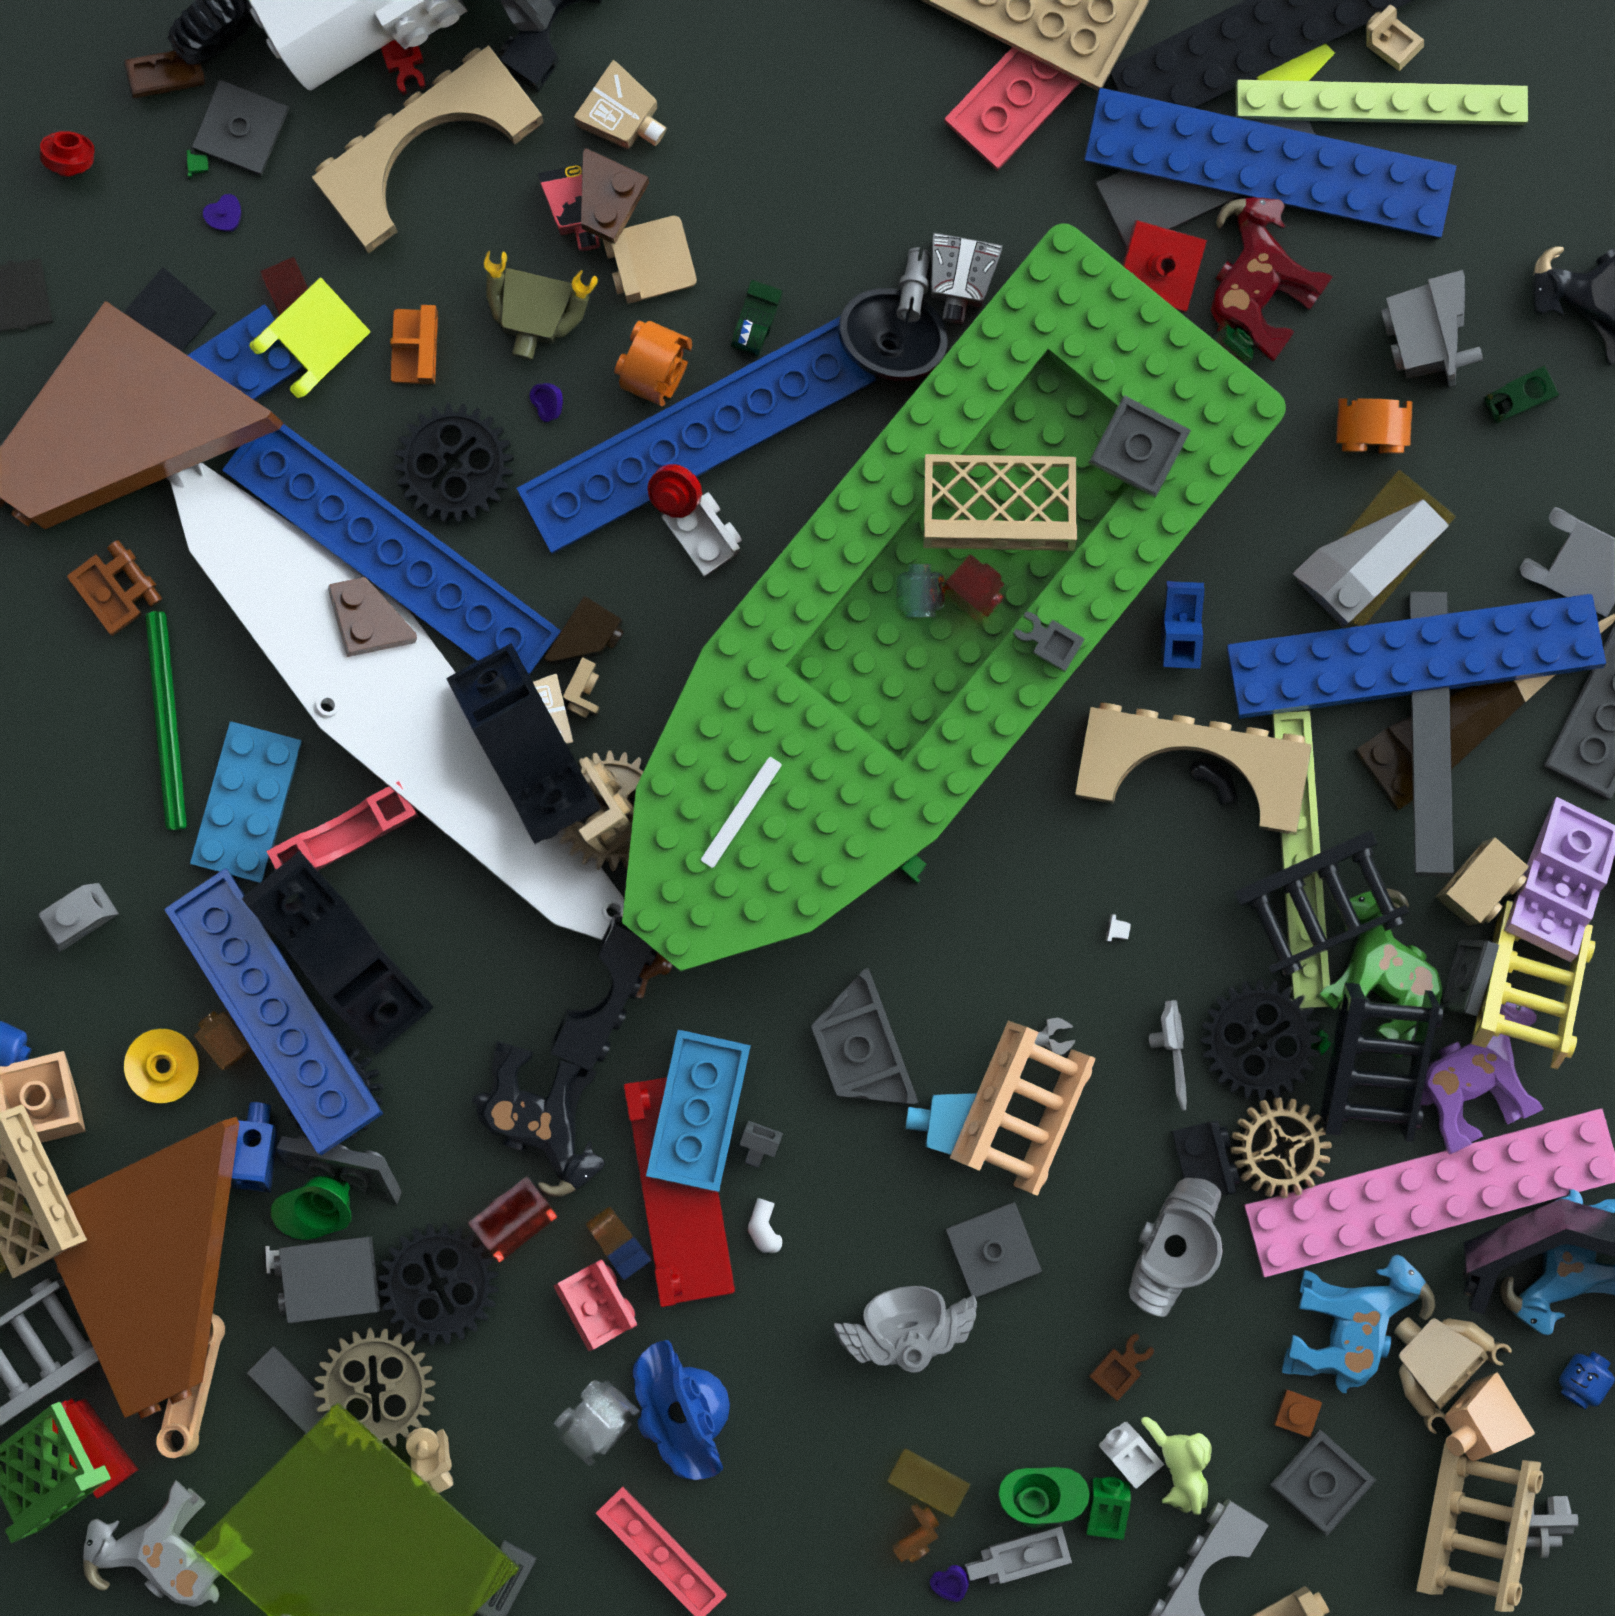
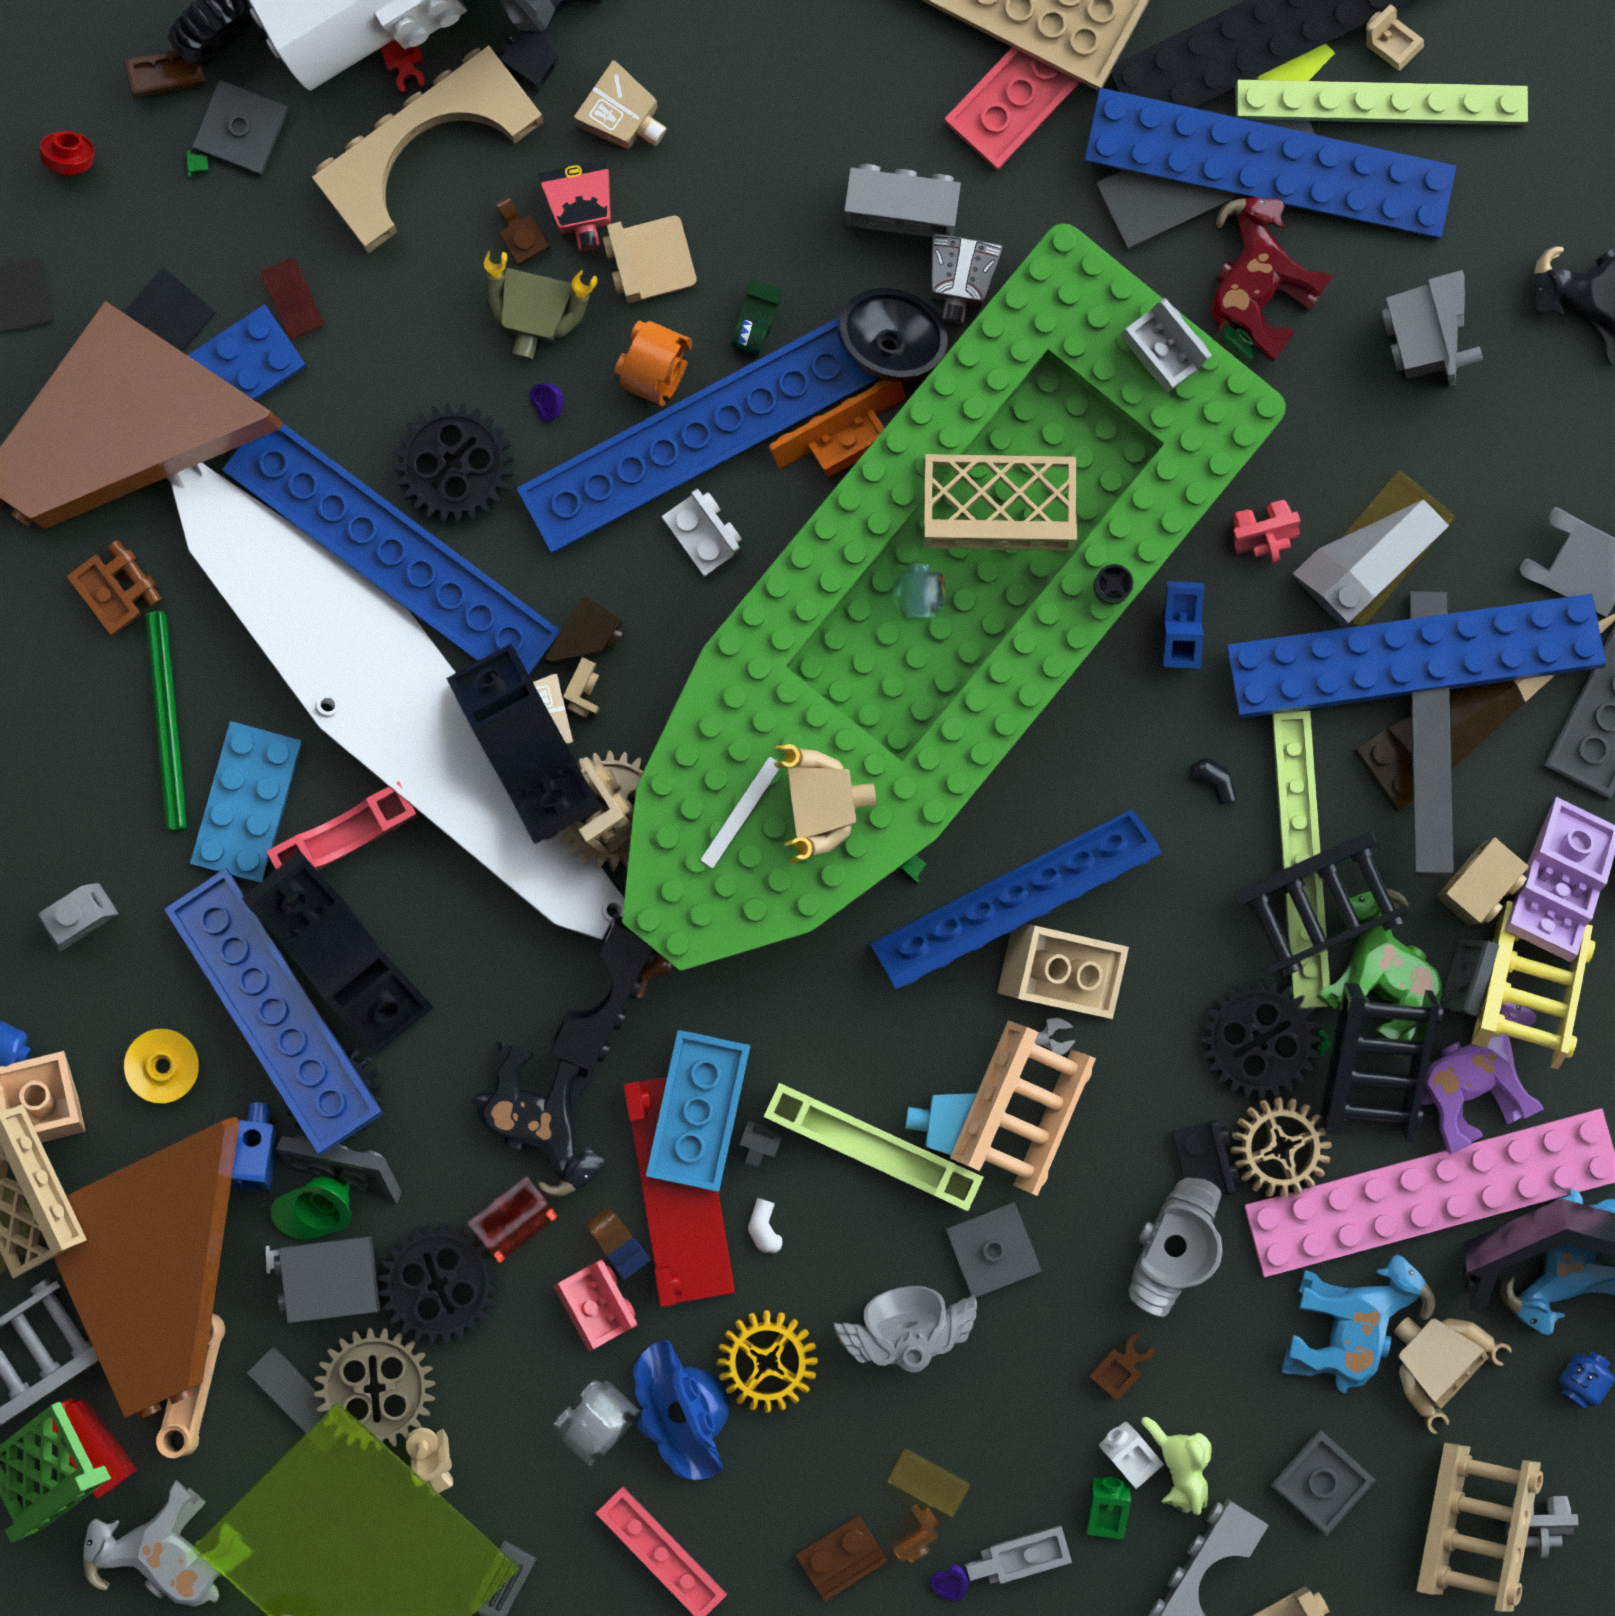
(222, 1039): clear orange brick -> none
(224, 214): dark purple piece -> none
(316, 332): neon yellow flag -> none
(367, 618): wing -> none
(414, 345): orange panel -> none
(522, 235): none -> reddish brown plate
(608, 195): reddish brown wing -> none
(674, 490): red plate -> none
(749, 1386): none -> yellow gear
(821, 800): none -> tan torso
(841, 1557): none -> reddish brown plate
(842, 433): none -> orange bracket
(862, 1047): dark grey wing -> none
(873, 1147): none -> yellowish green arch
(901, 202): none -> light grey brick
(914, 284): light grey pin -> none
(975, 587): clear red brick -> none
(1015, 898): none -> blue plate
(1043, 1495): green piece -> none
(1054, 645): dark grey plate -> none
(1063, 970): none -> tan slope
(1113, 579): none -> black wheel
(1117, 929): white piece -> none
(1122, 741): tan arch -> none
(1139, 446): dark grey plate -> none
(1165, 261): red tile -> none
(1166, 345): none -> light grey bracket
(1172, 1039): light grey piece -> none
(1267, 535): none -> coral hips
(1297, 1413): dark orange plate -> none
(1374, 424): orange brick -> none
(1485, 1420): light nougat torso -> none
(1521, 395): dark green leg -> none

